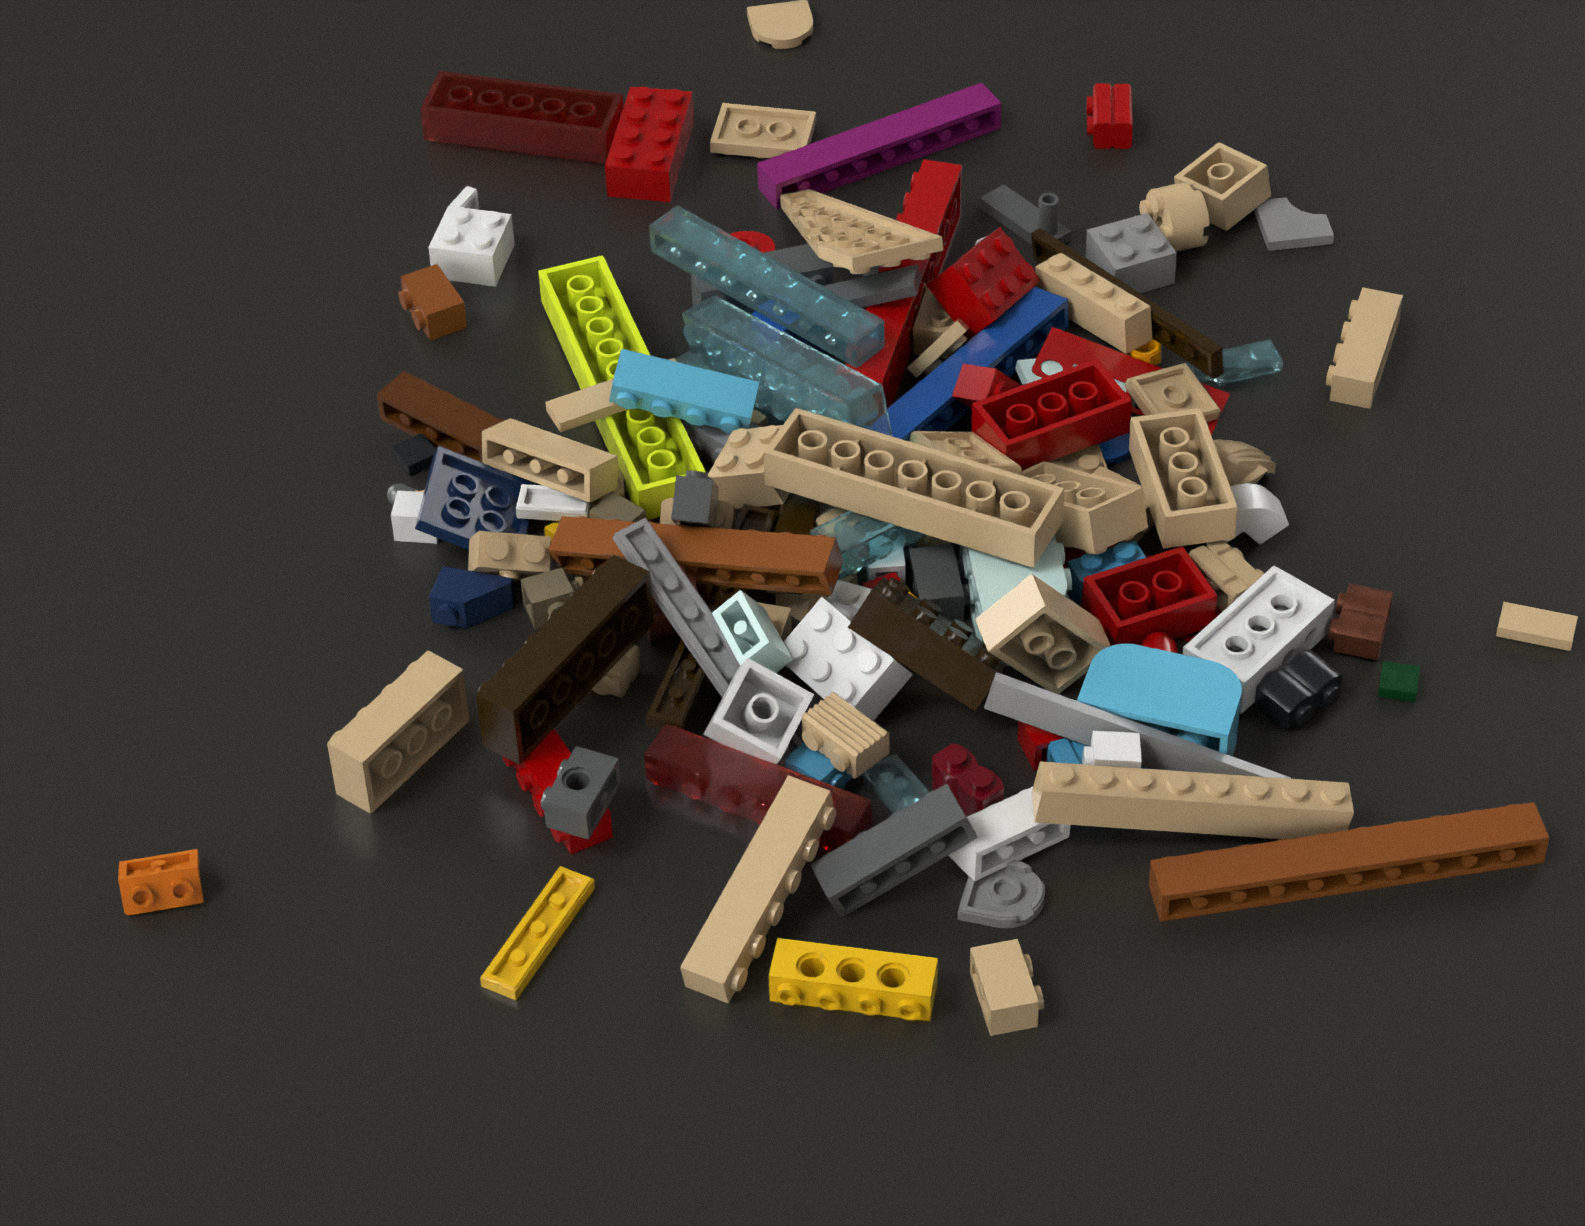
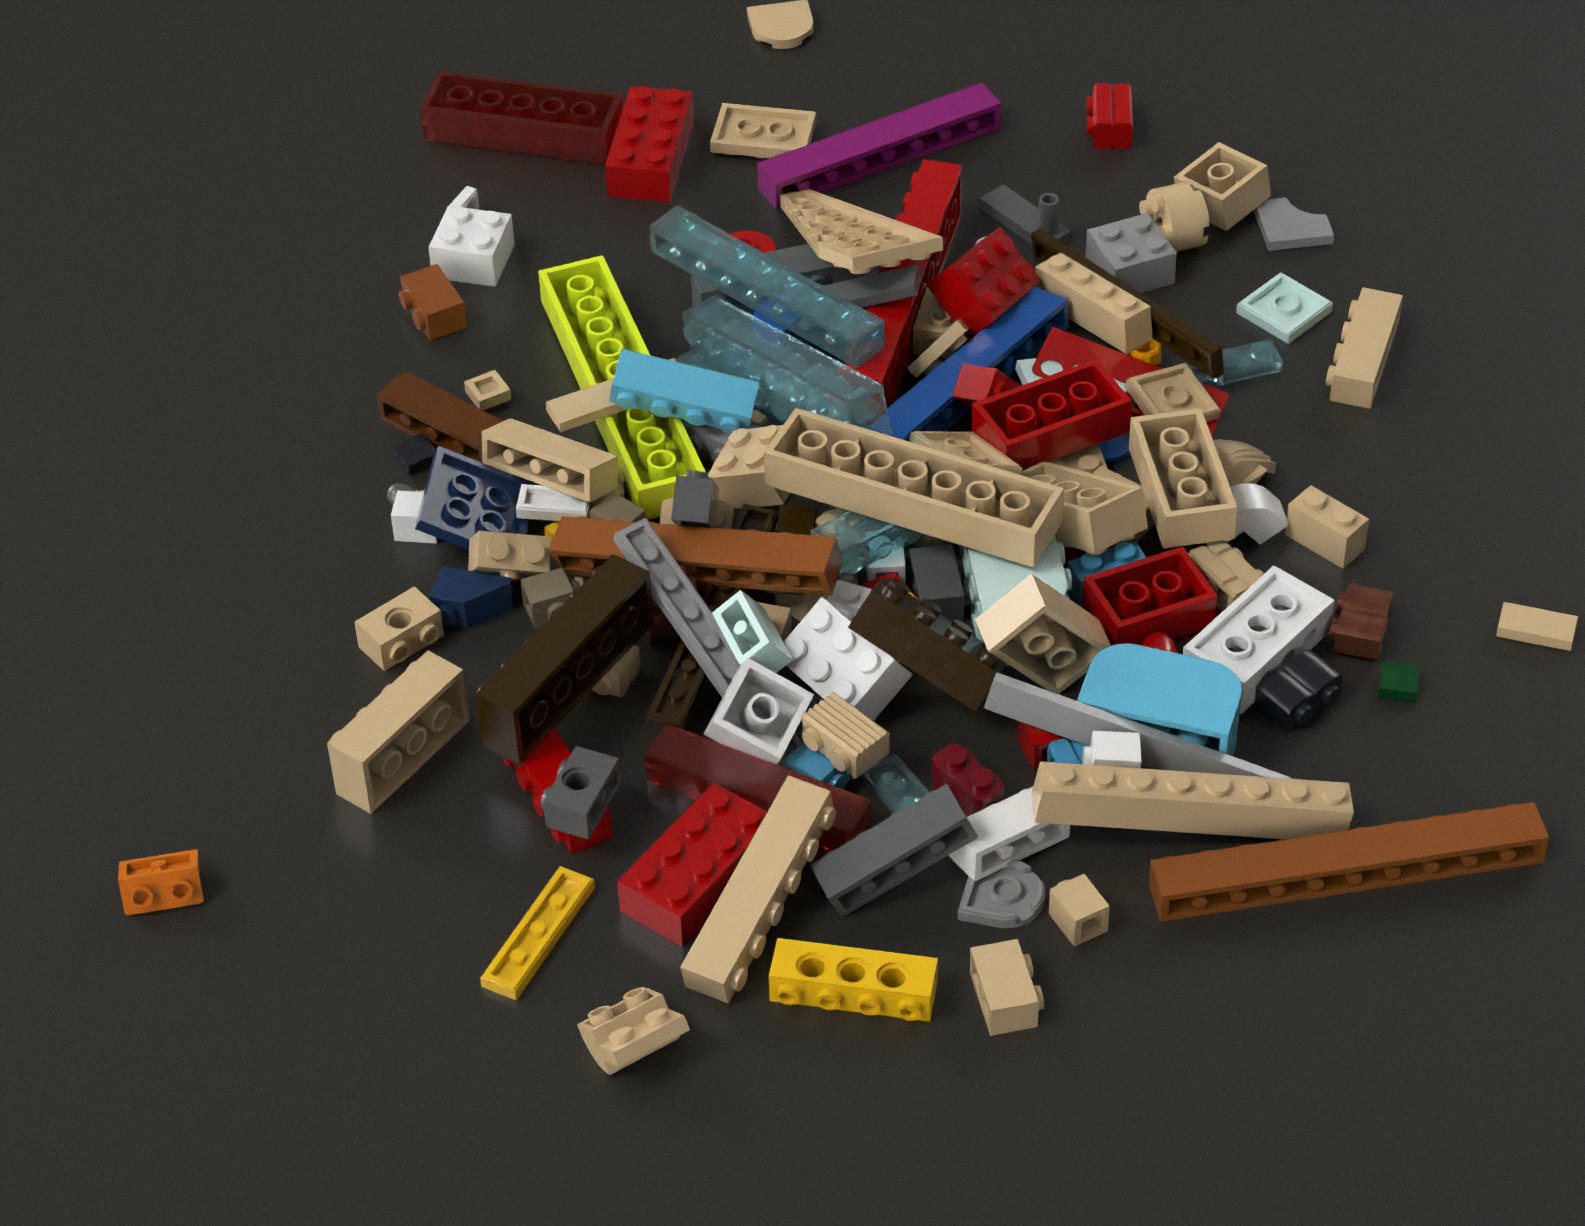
(399, 628): none -> tan brick
(487, 390): none -> tan plate
(631, 1029): none -> tan brick
(690, 865): none -> red brick
(1079, 909): none -> tan brick
(1284, 308): none -> light aqua tile
(1327, 526): none -> tan brick

